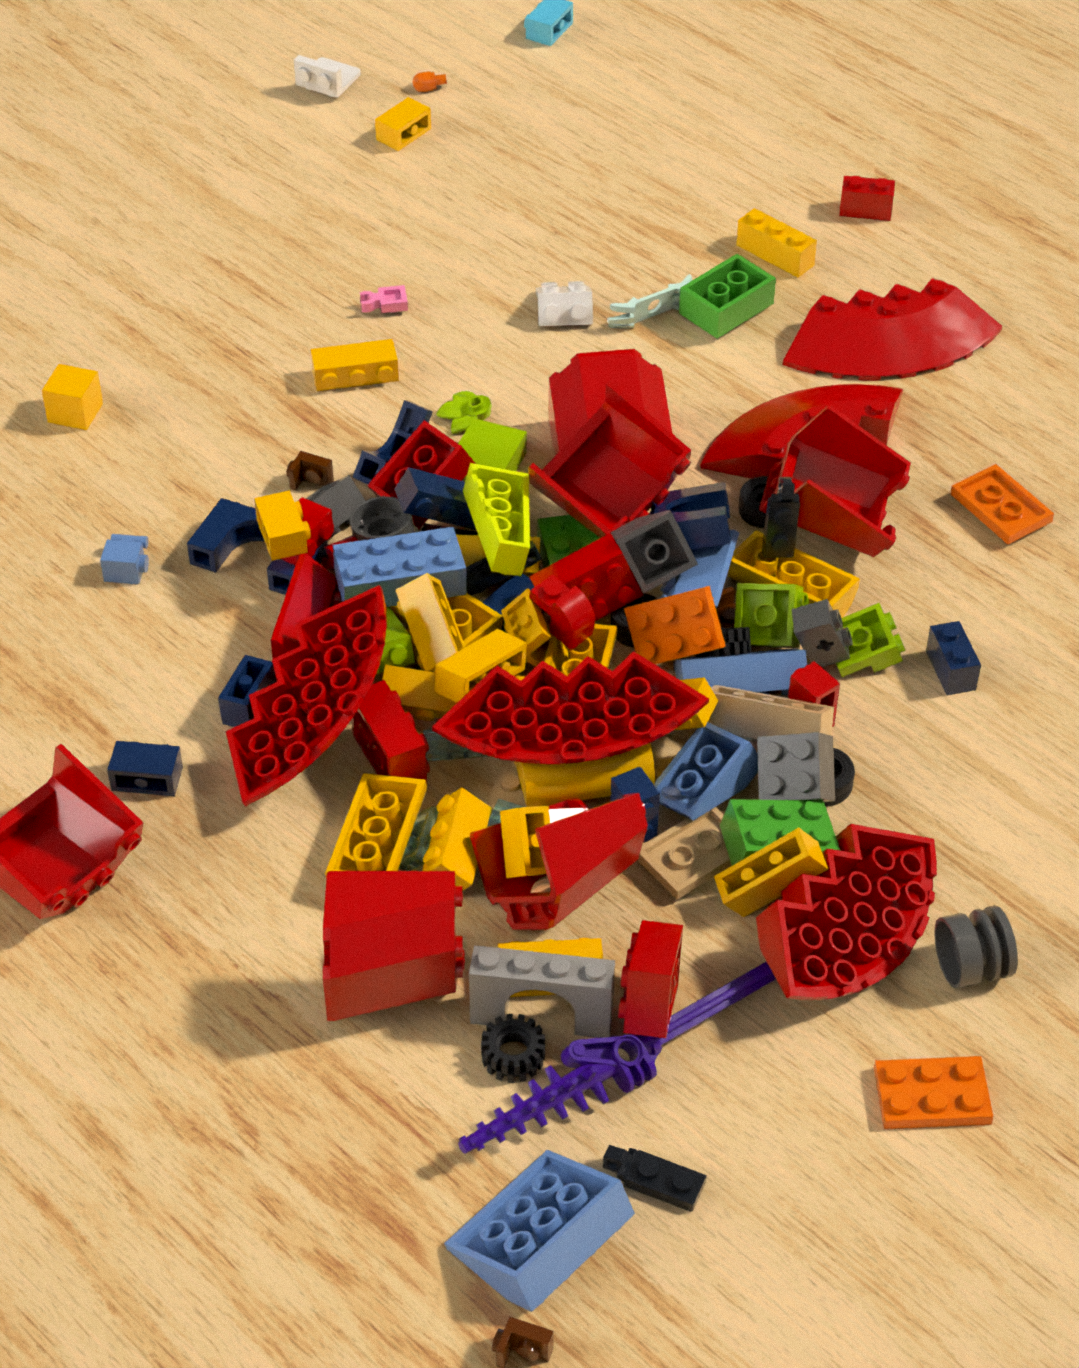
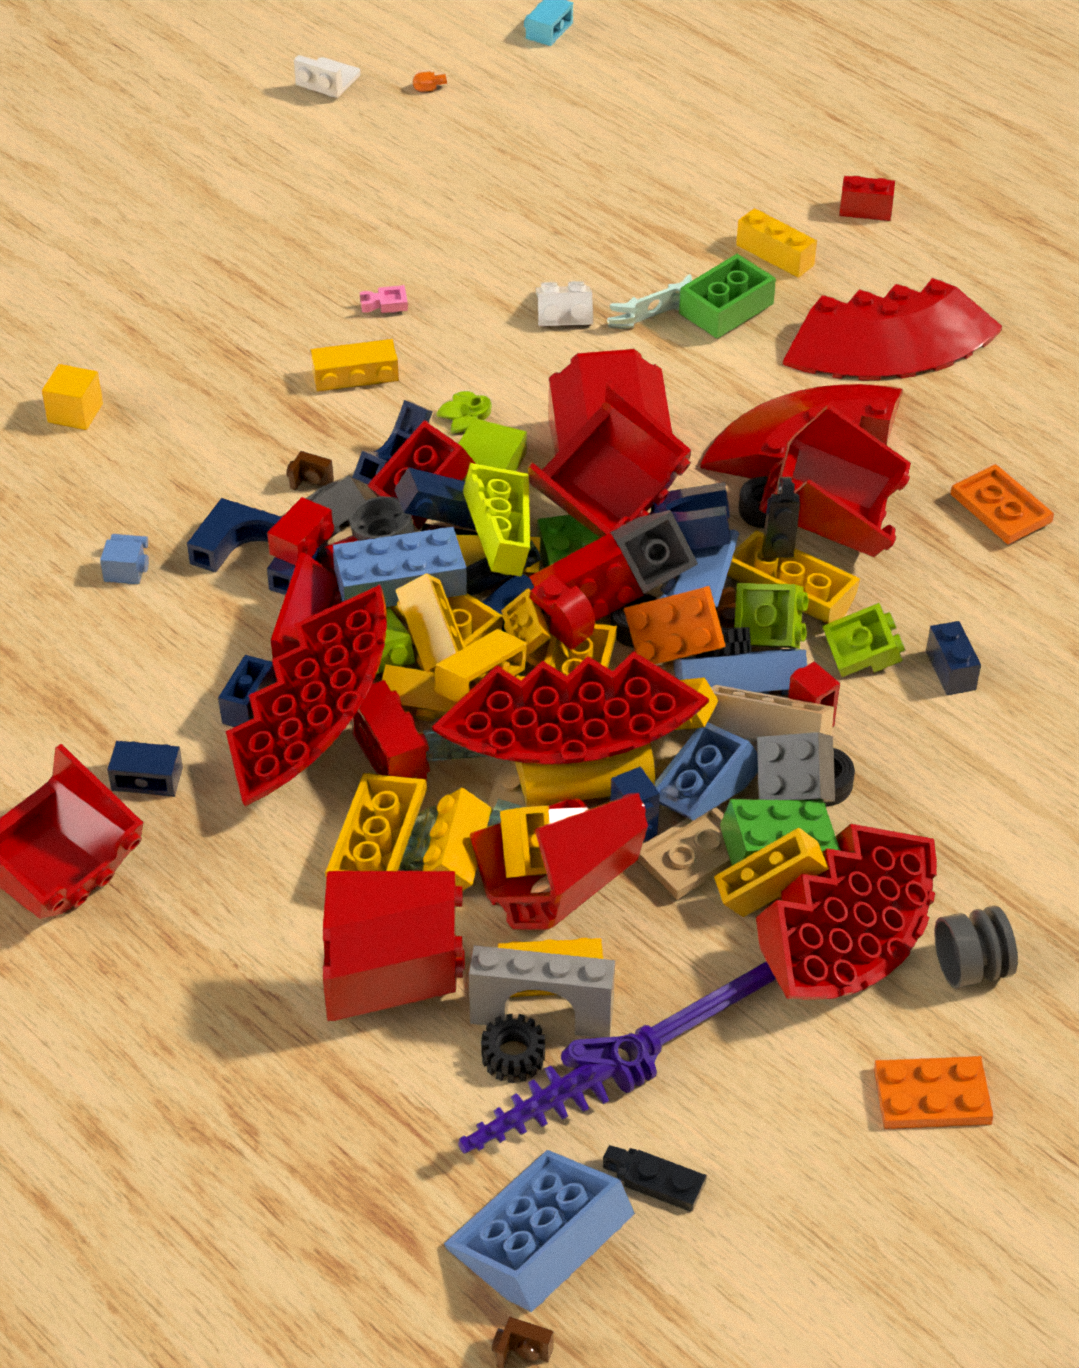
(282, 525): yellow brick -> none
(403, 123): yellow brick -> none
(651, 979): red brick -> none
(822, 633): dark grey brick -> none

